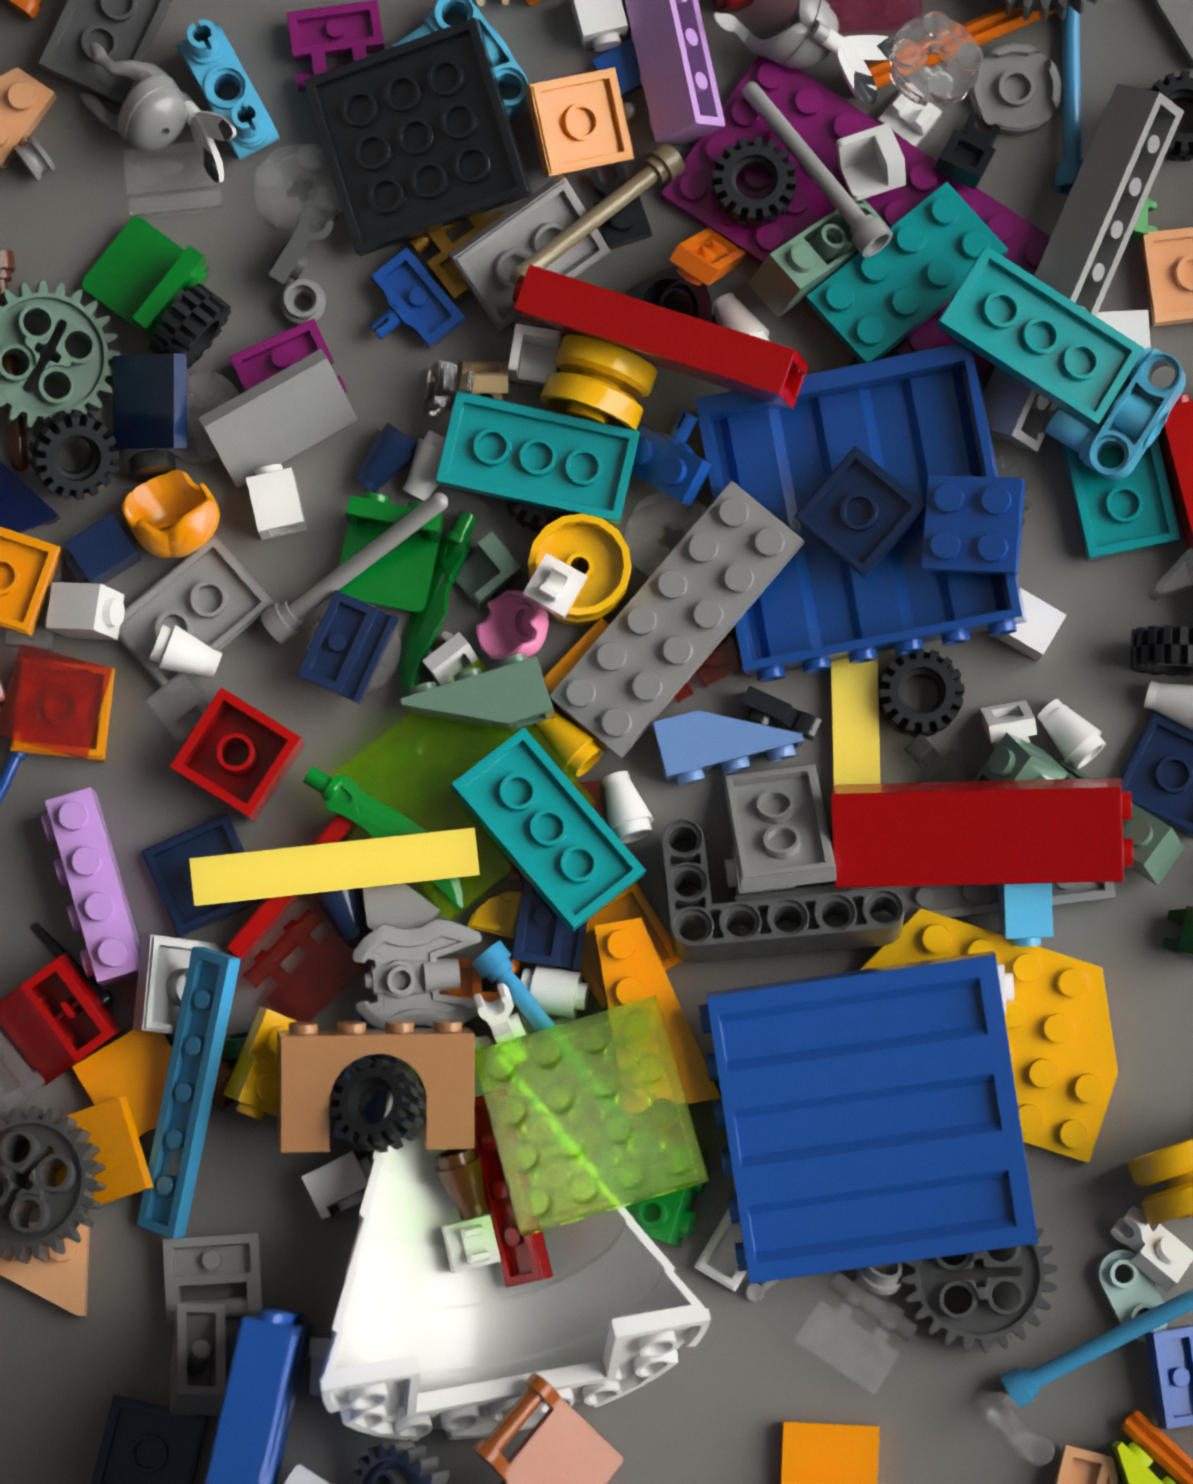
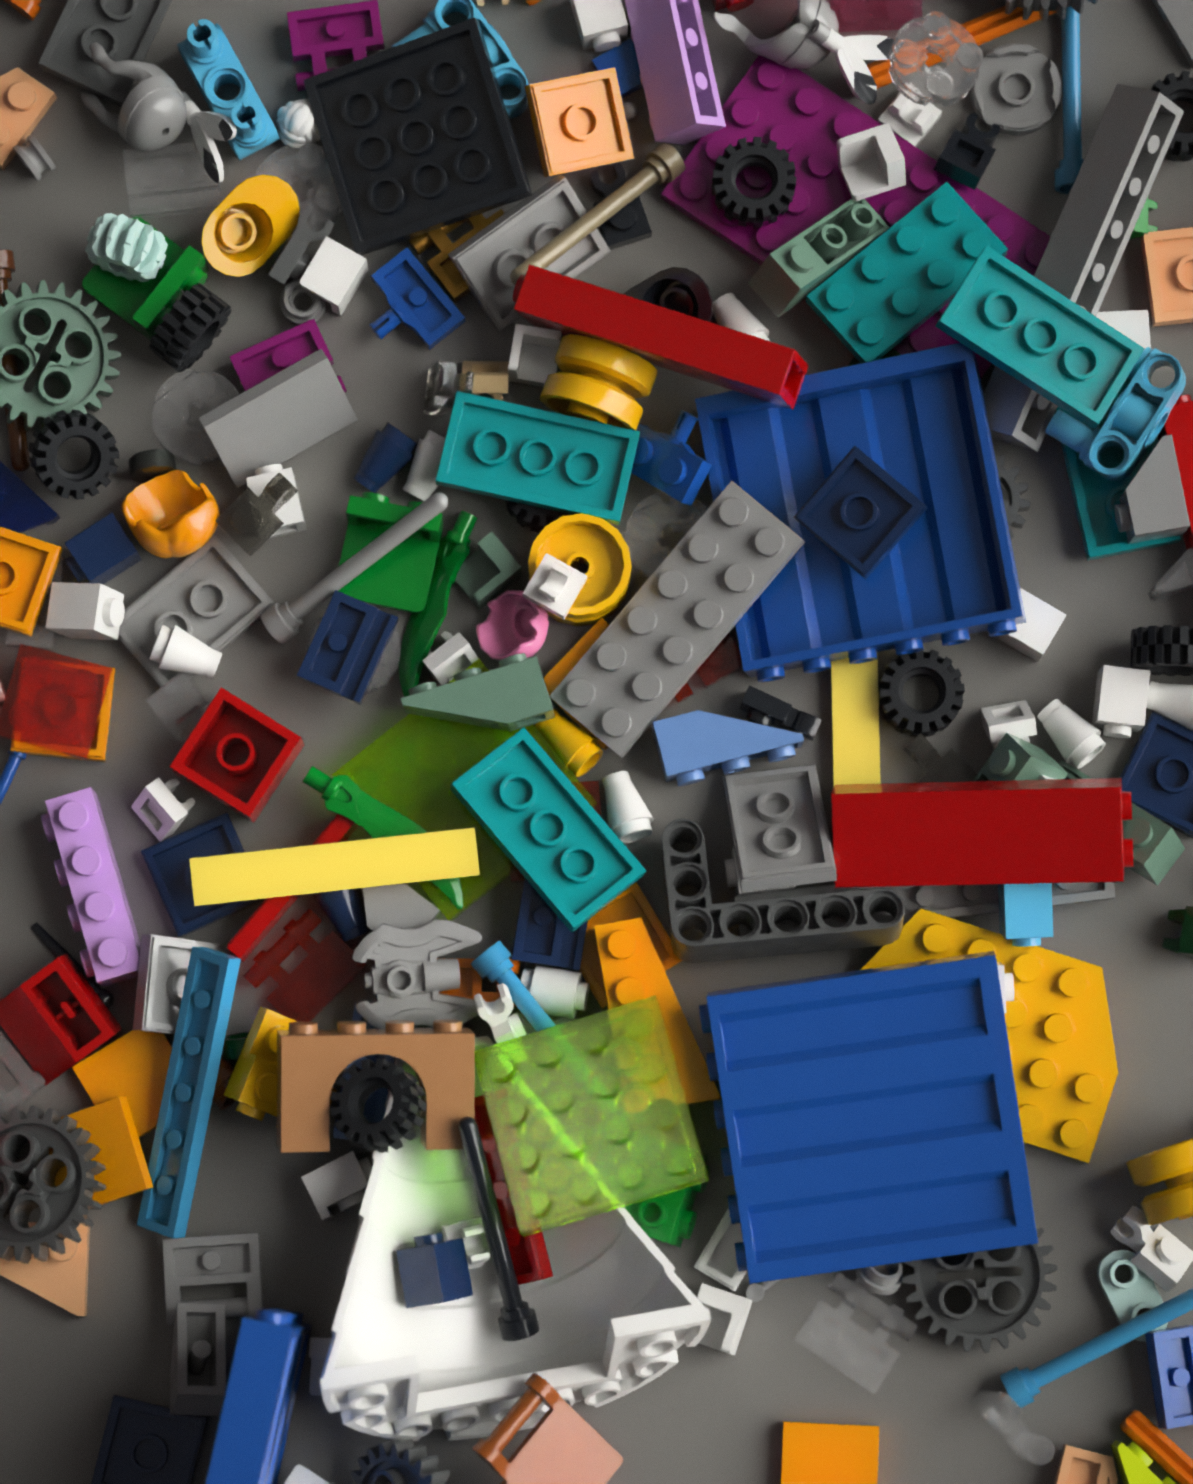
(126, 247): none -> light aqua gear
(150, 401): dark blue tile -> none
(161, 809): none -> white tile
(250, 225): none -> yellow piece
(253, 518): none -> clear smoke plate
(297, 124): none -> white piece
(335, 274): none -> white panel
(434, 1271): none -> dark blue brick
(463, 1179): reddish brown cone -> none
(497, 915): yellow tile -> none
(516, 1317): none -> black piece
(706, 257): orange plate -> none
(727, 1316): none -> white panel
(868, 233): light grey piece -> none
(973, 524): blue plate -> none
(1120, 700): none -> white brick
(1155, 498): none -> light grey slope

